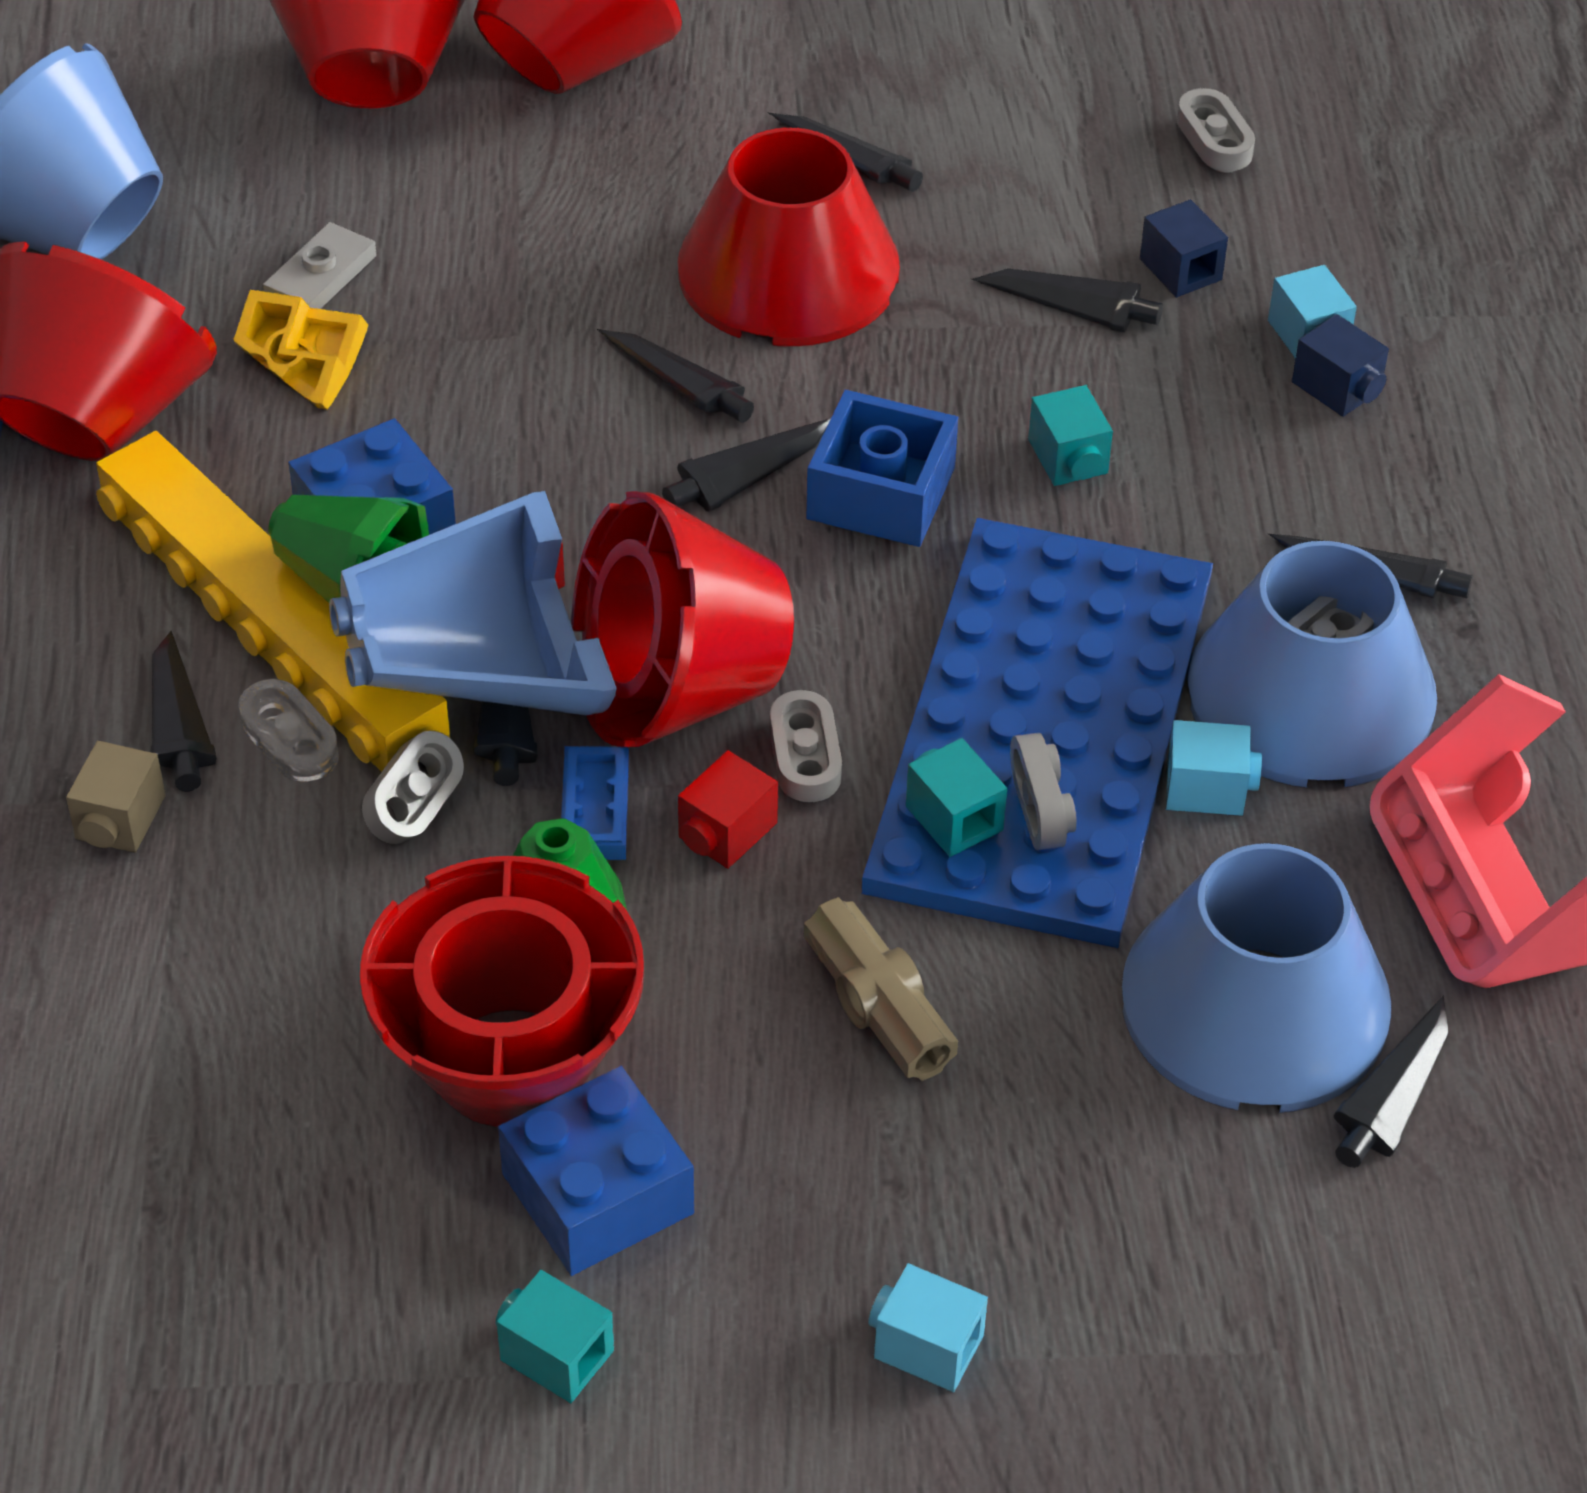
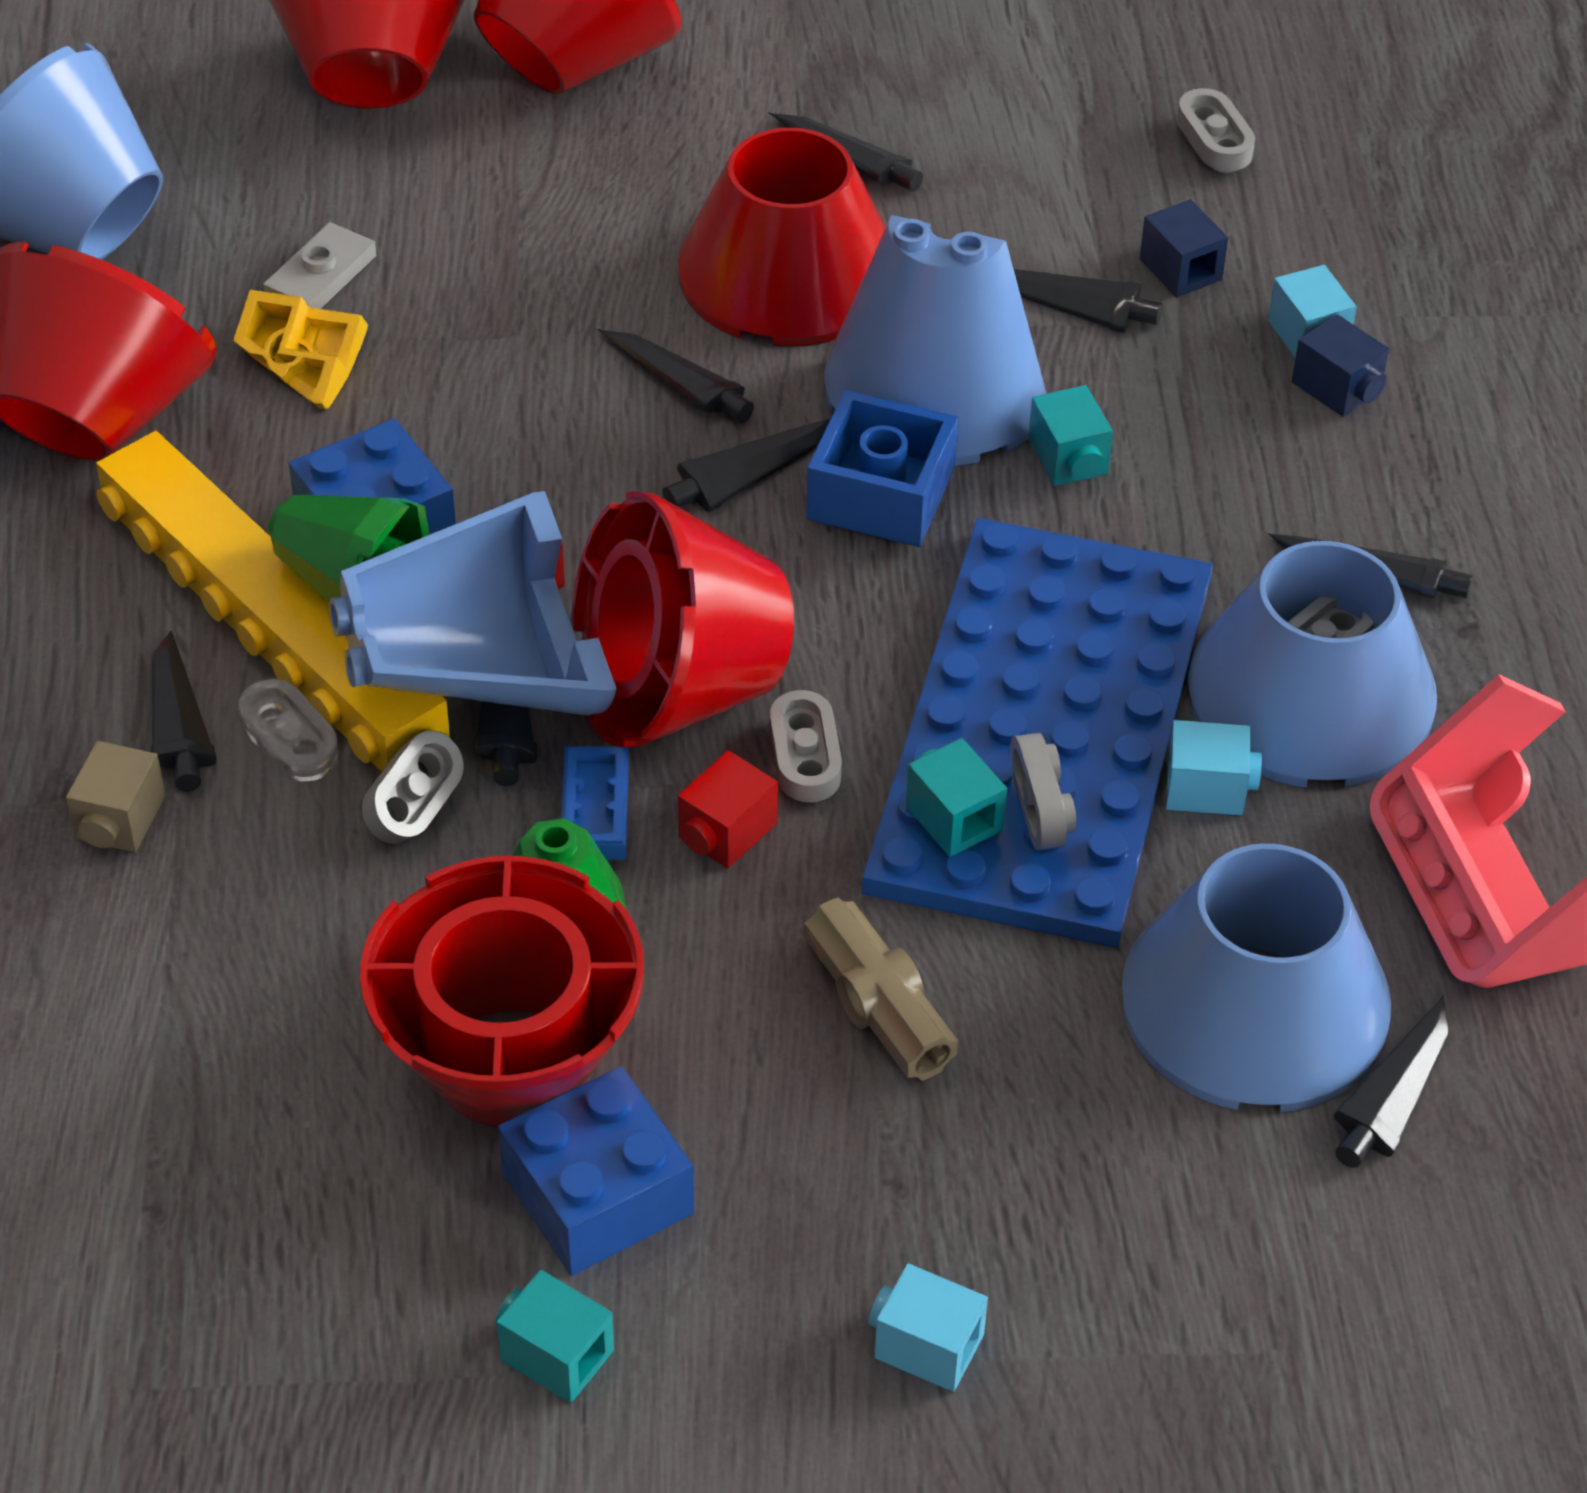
(941, 333): none -> medium blue cone

